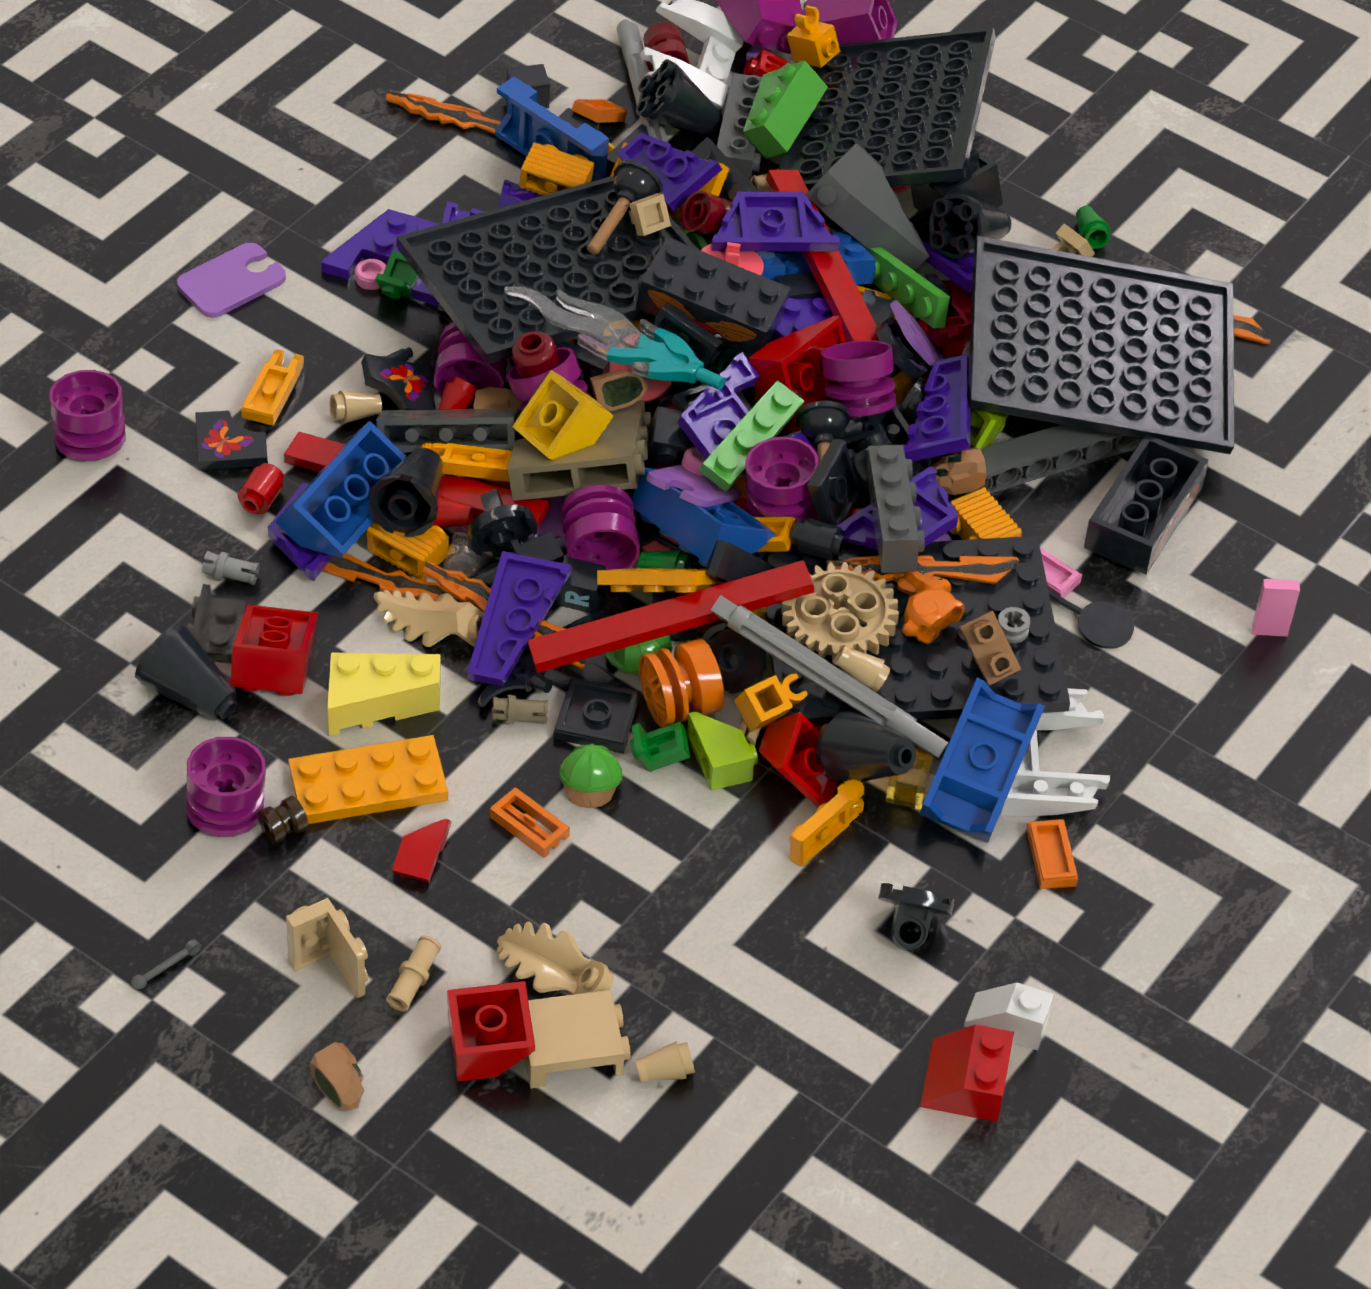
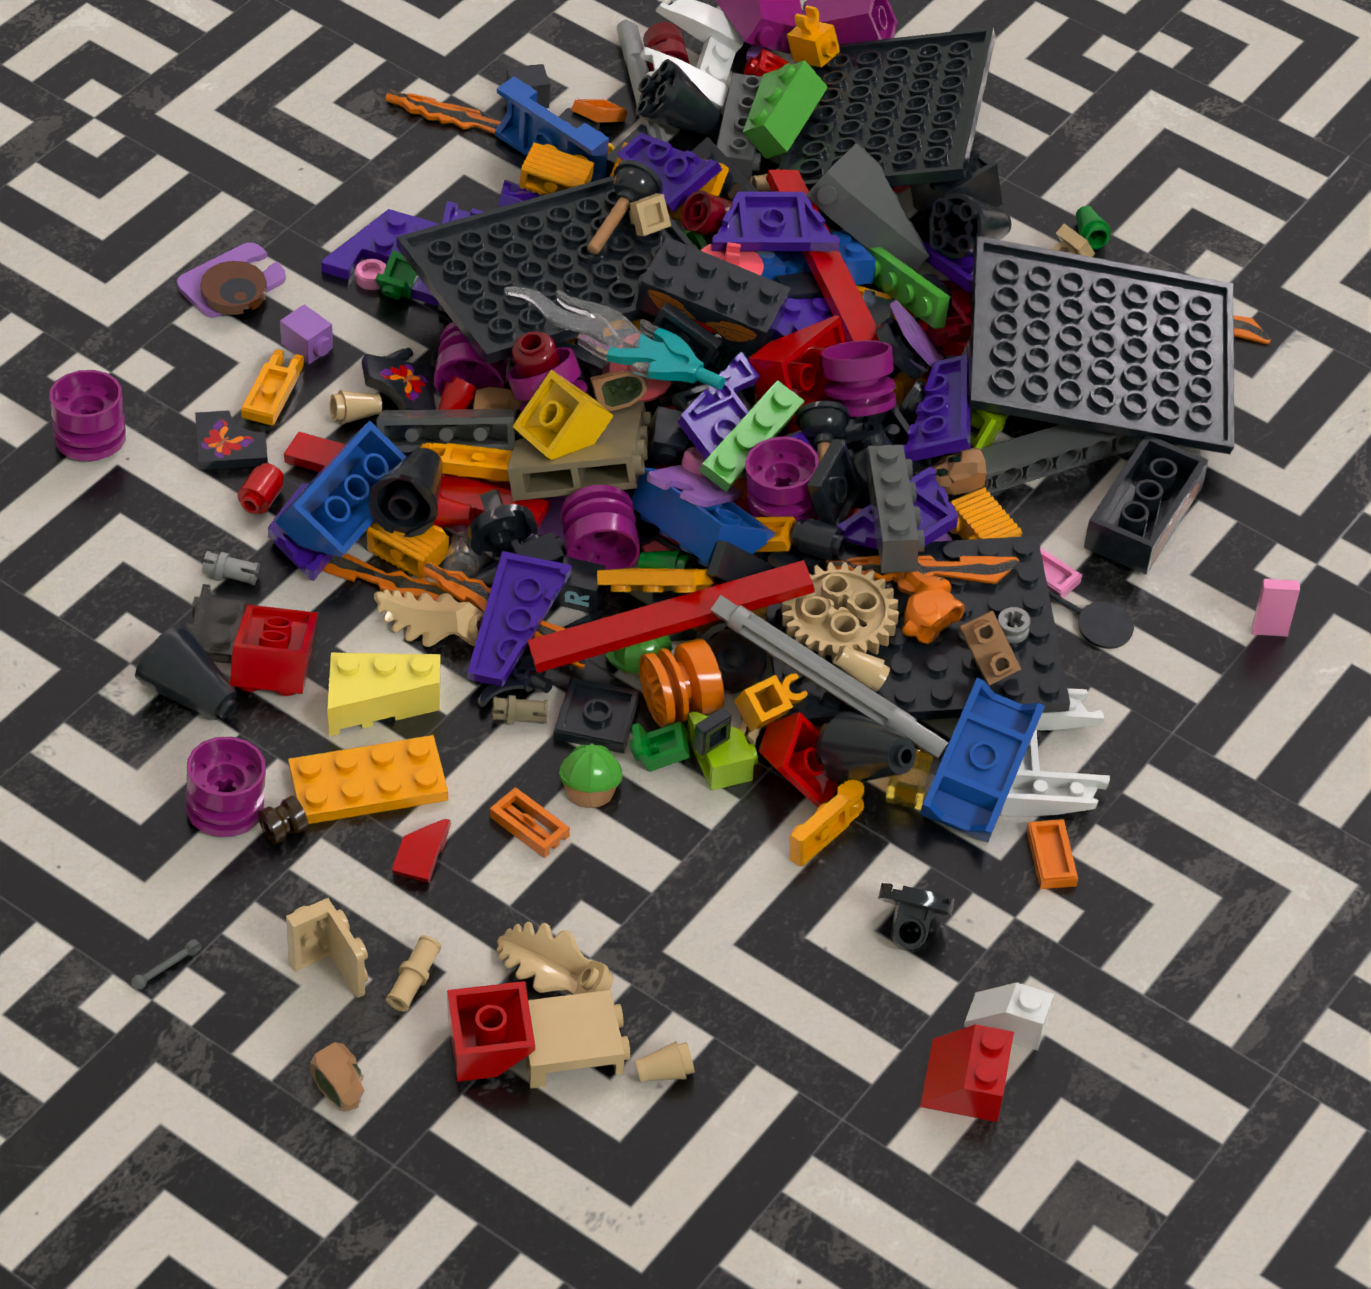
(233, 287): none -> reddish brown tile
(306, 334): none -> medium lavender brick
(712, 731): none -> black tile

